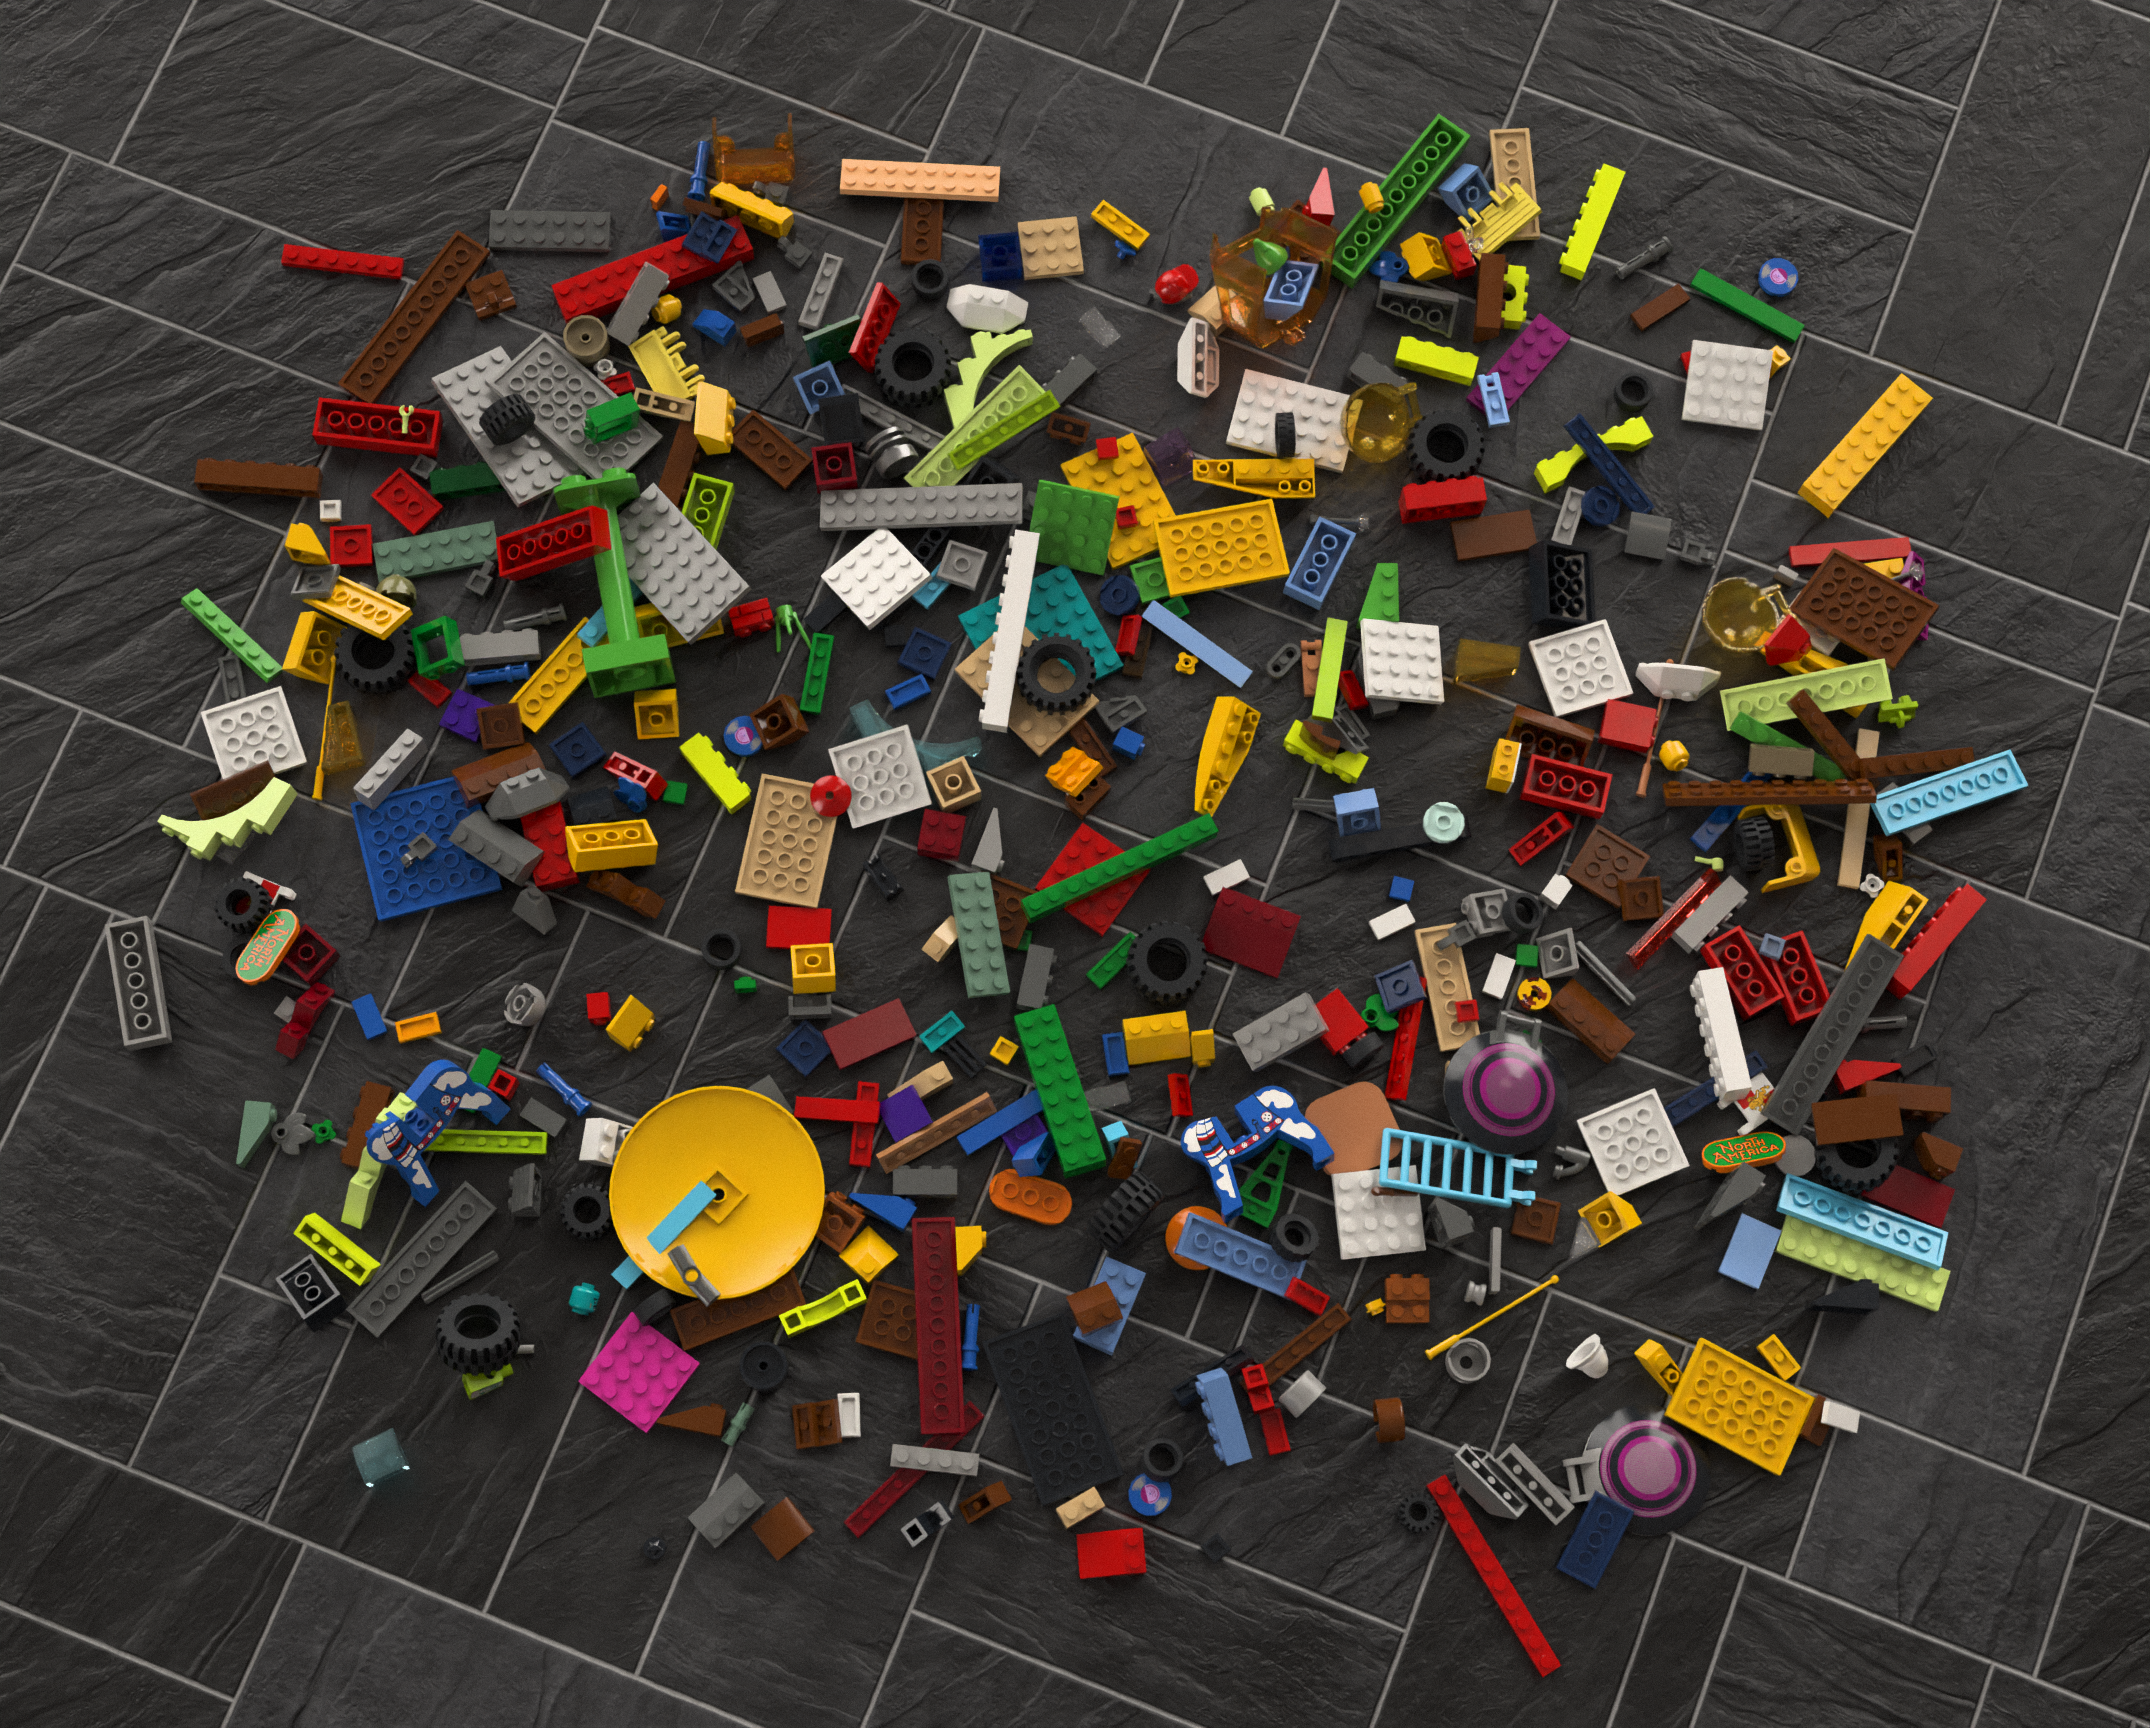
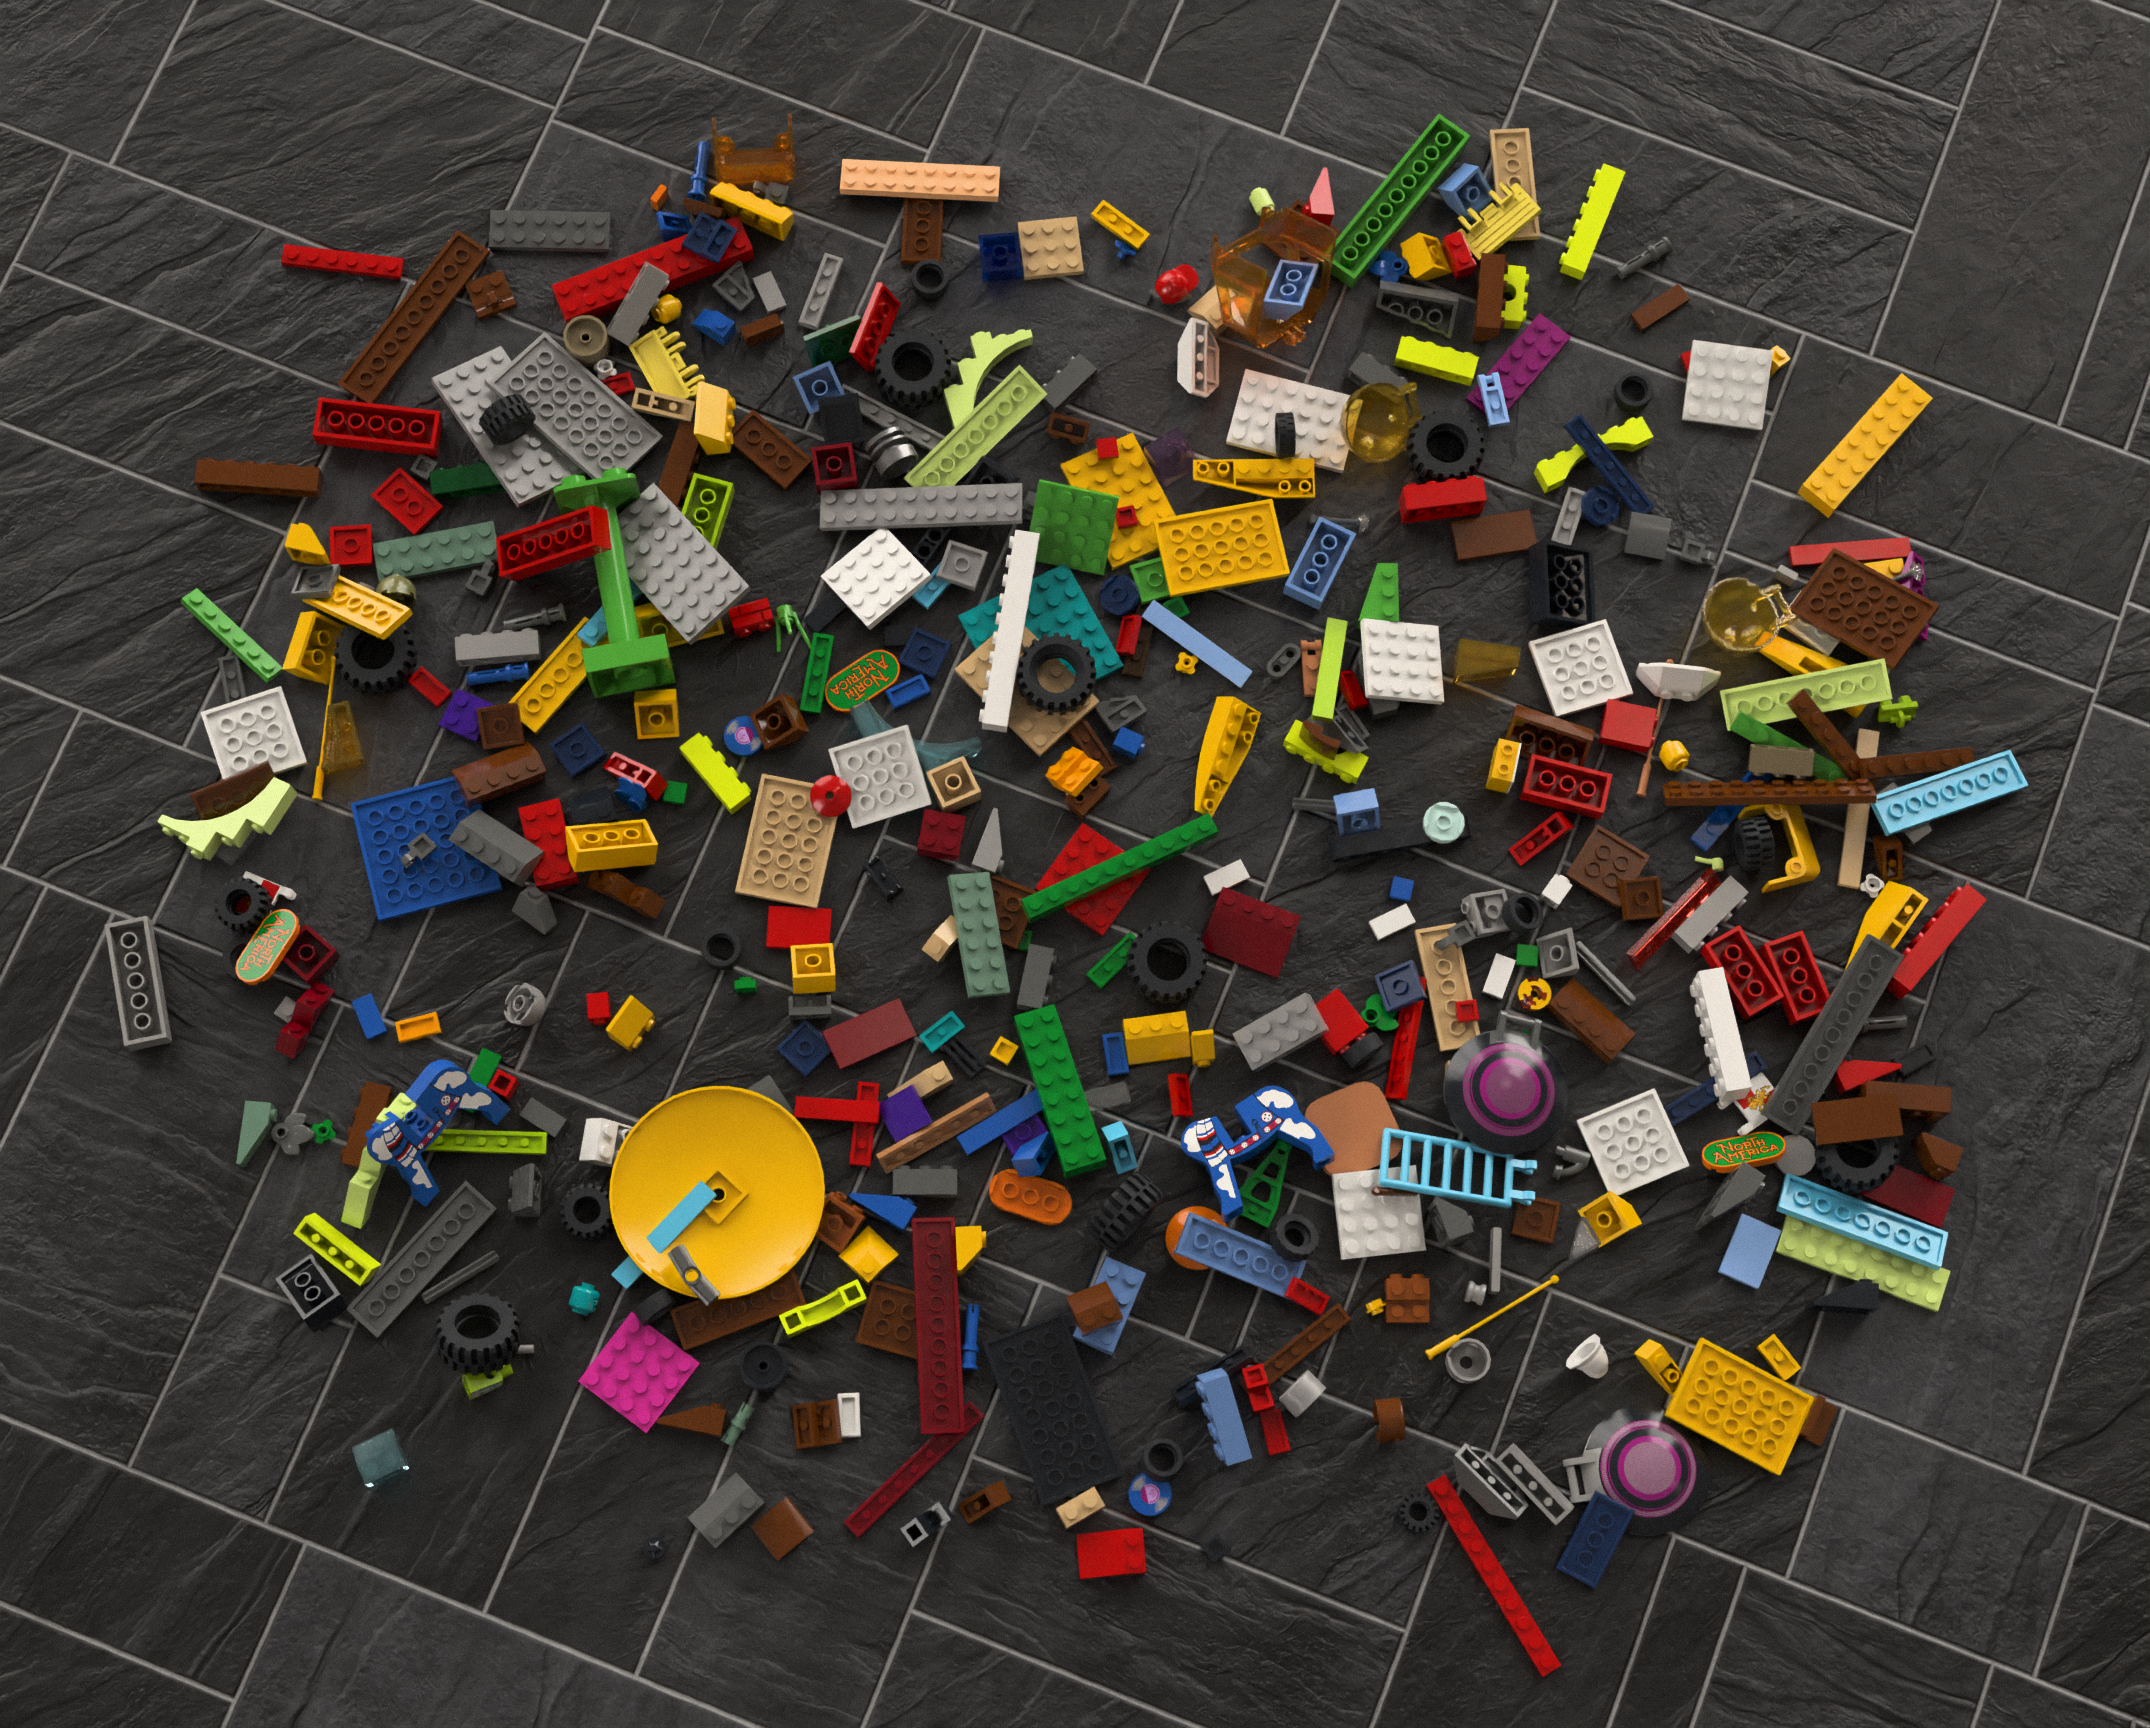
(330, 510): white tile -> none
(390, 769): light grey brick -> none
(405, 417): yellowish green hand -> none
(429, 631): green window -> none
(526, 794): dark grey wedge -> none
(570, 1096): blue pin -> none
(611, 418): green window -> none
(795, 254): dark grey plate -> none
(862, 680): none -> tile
(934, 1460): light grey plate -> none
(986, 308): white wedge -> none
(1003, 430): lime tile -> none
(1098, 327): clear slope -> none
(1124, 1158): reddish brown plate -> none
(1270, 255): bright green hat -> none
(1371, 197): yellow brick -> none
(1475, 244): clear plate -> none
(1747, 305): green tile -> none
(1771, 946): sand blue tile -> none
(1778, 277): blue tile -> none
(1787, 643): red slope -> none
(1840, 1417): white tile -> none

